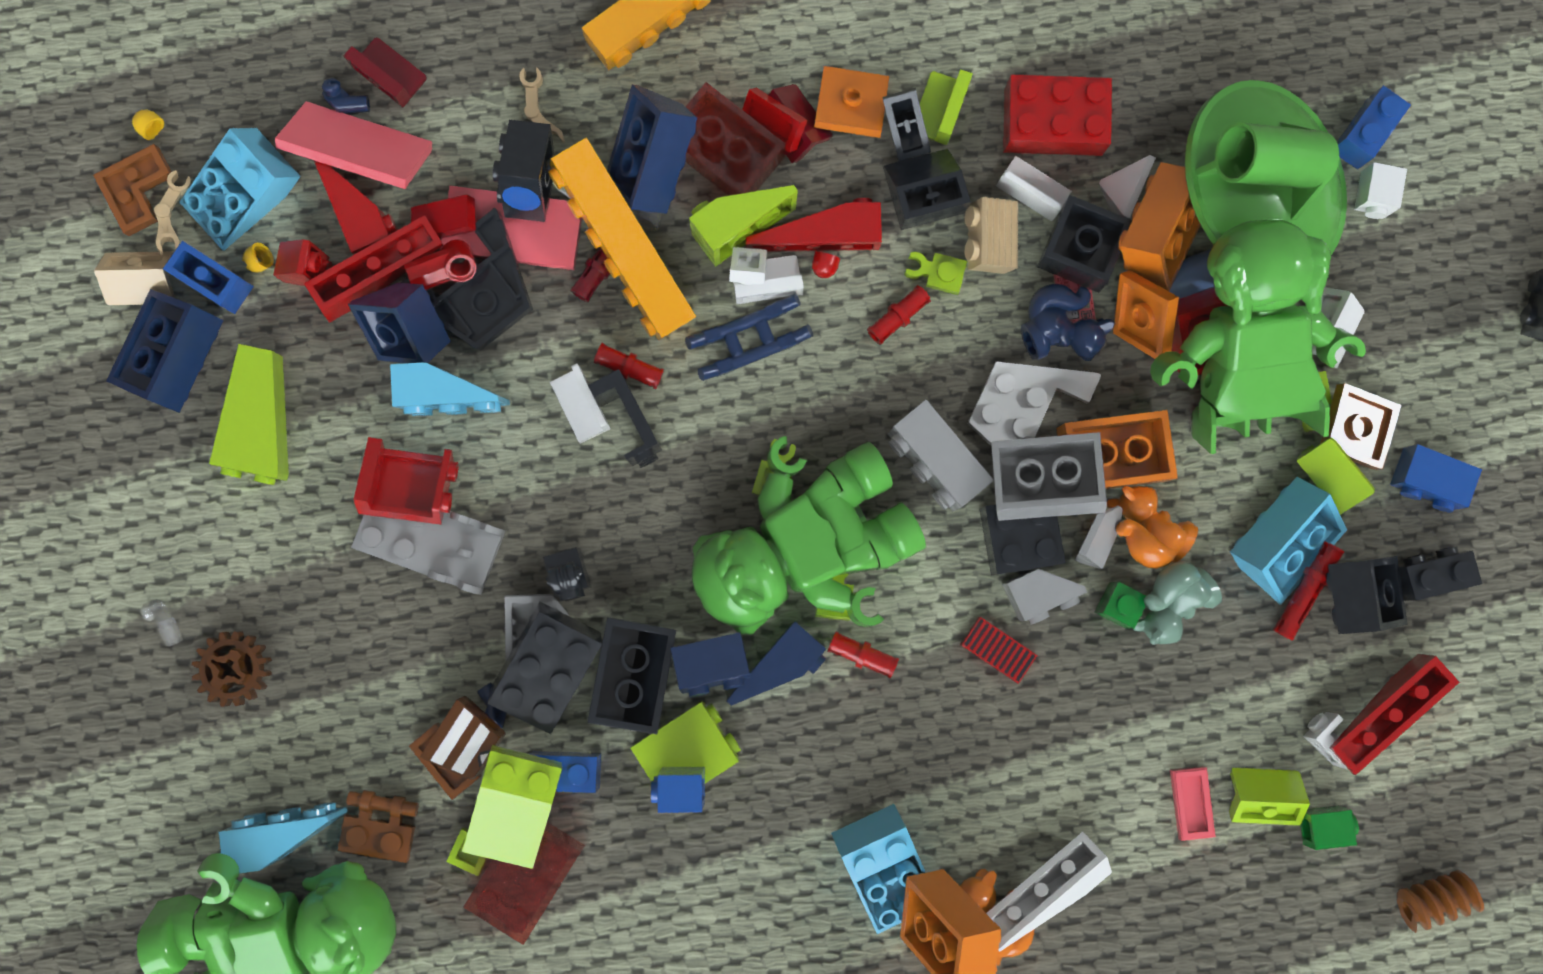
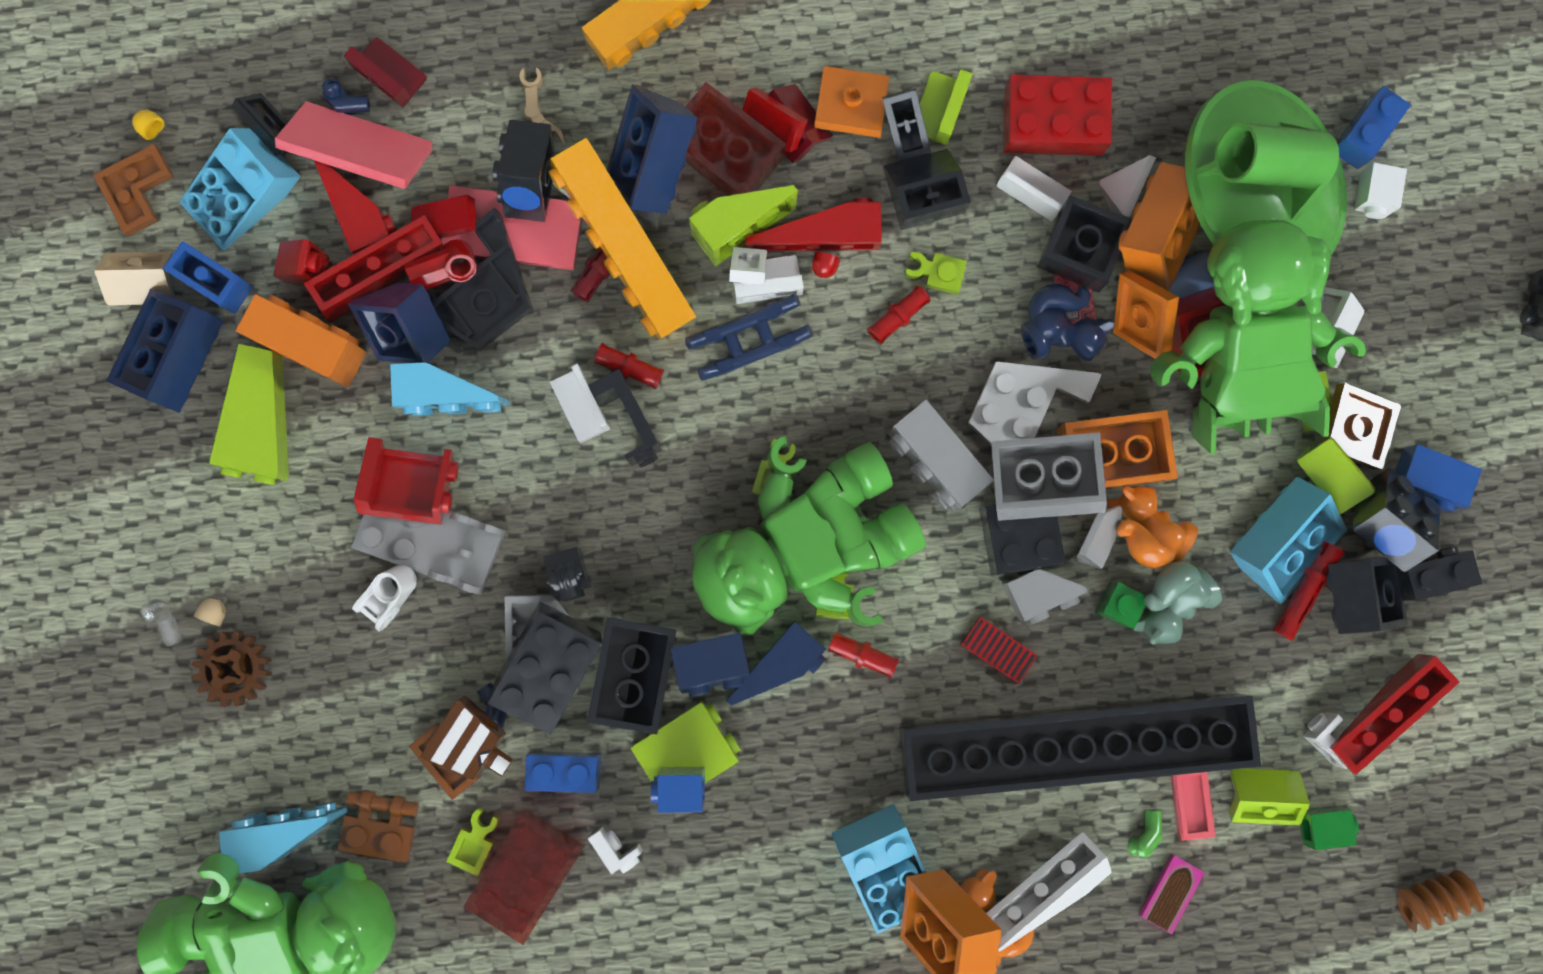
(163, 211): tan piece -> none
(211, 611): none -> tan hinge
(261, 118): none -> black tile
(262, 252): yellow hinge -> none
(302, 338): none -> orange brick
(382, 600): none -> white piece
(512, 807): slope -> none
(608, 847): none -> white bracket
(992, 235): tan brick -> none
(1079, 746): none -> black brick
(1151, 836): none -> bright green arm
(1171, 893): none -> tile
(1398, 521): none -> black brick

